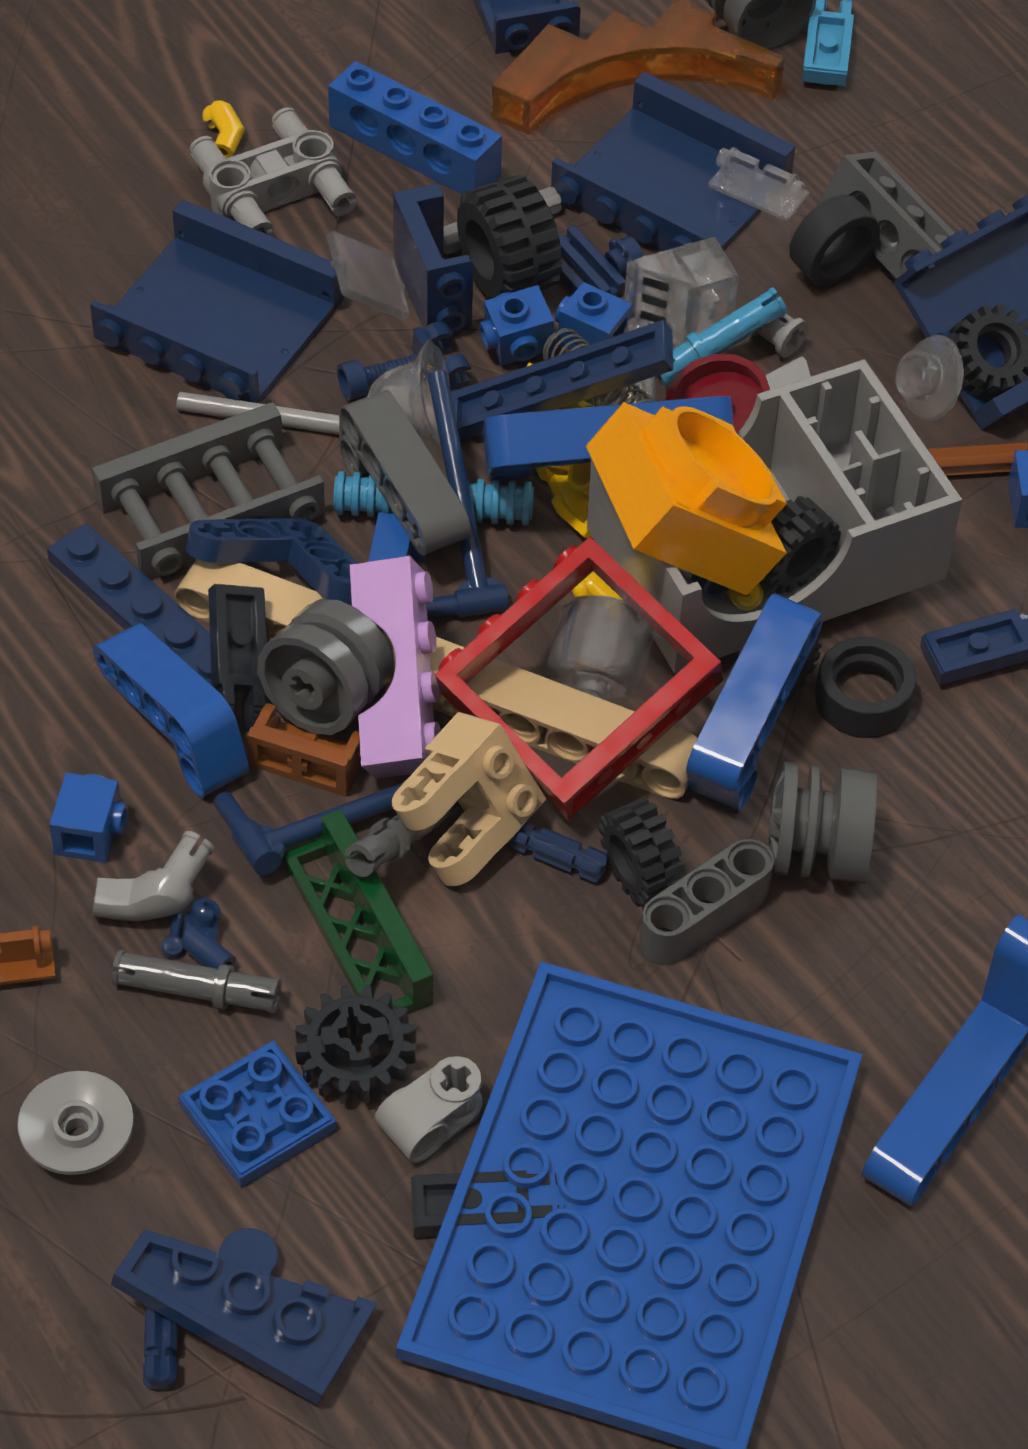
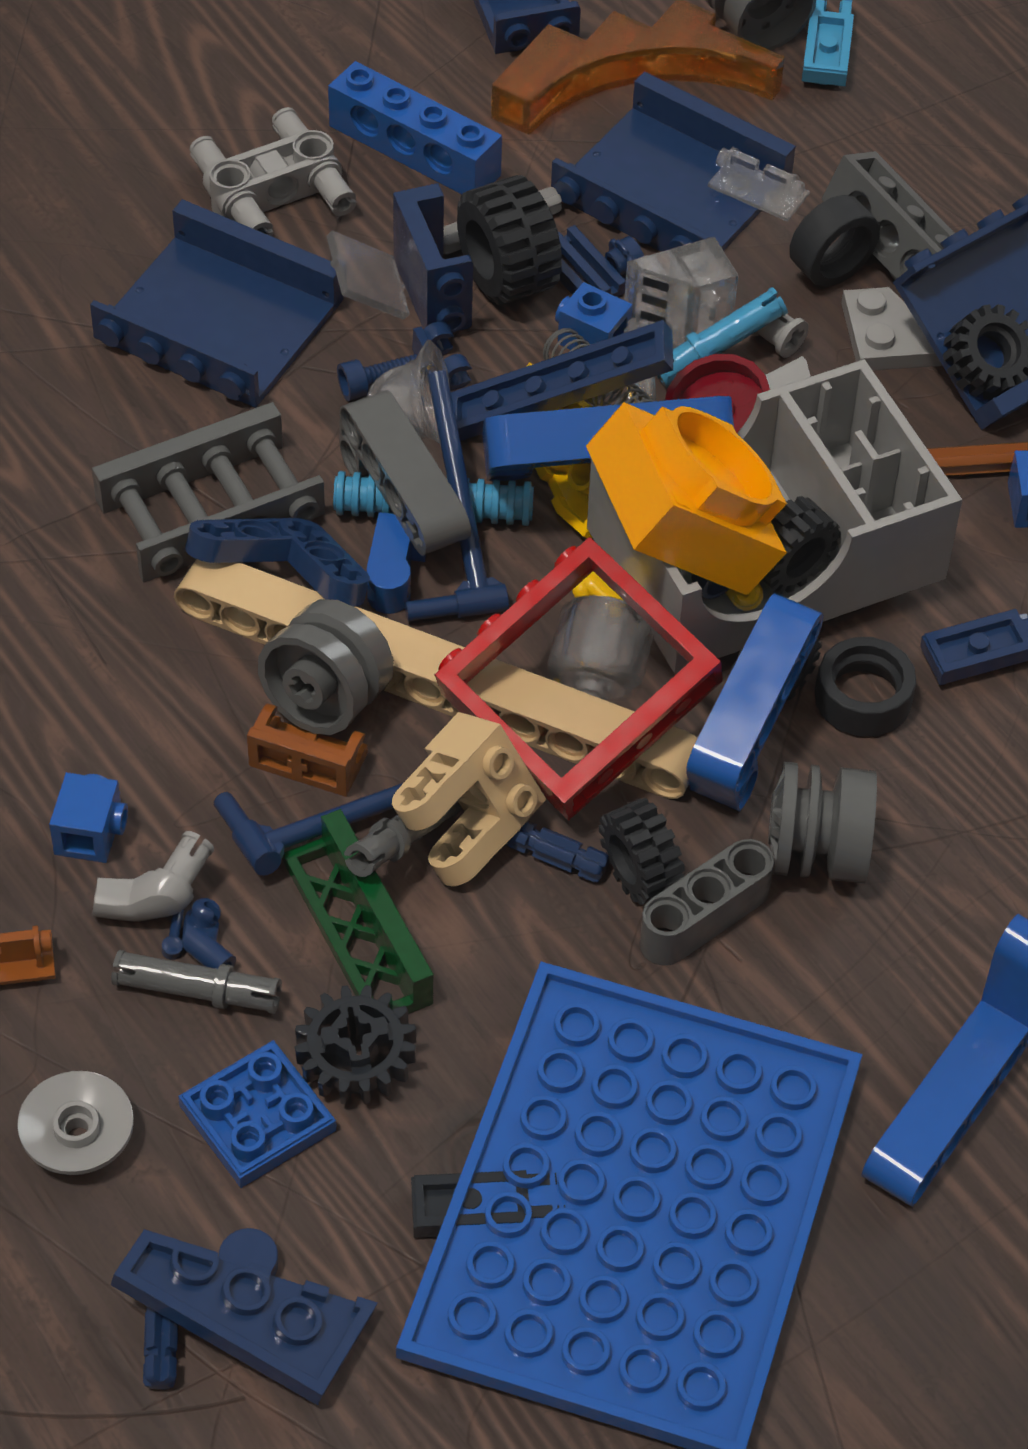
(130, 595): dark blue plate -> none
(178, 705): blue beam -> none
(228, 123): yellow arm -> none
(229, 407): light grey bar -> none
(235, 643): black hinge -> none
(402, 722): lavender arch -> none
(431, 1109): light grey piece -> none
(517, 325): blue brick -> none
(885, 330): none -> light grey wing
(931, 377): clear piece -> none

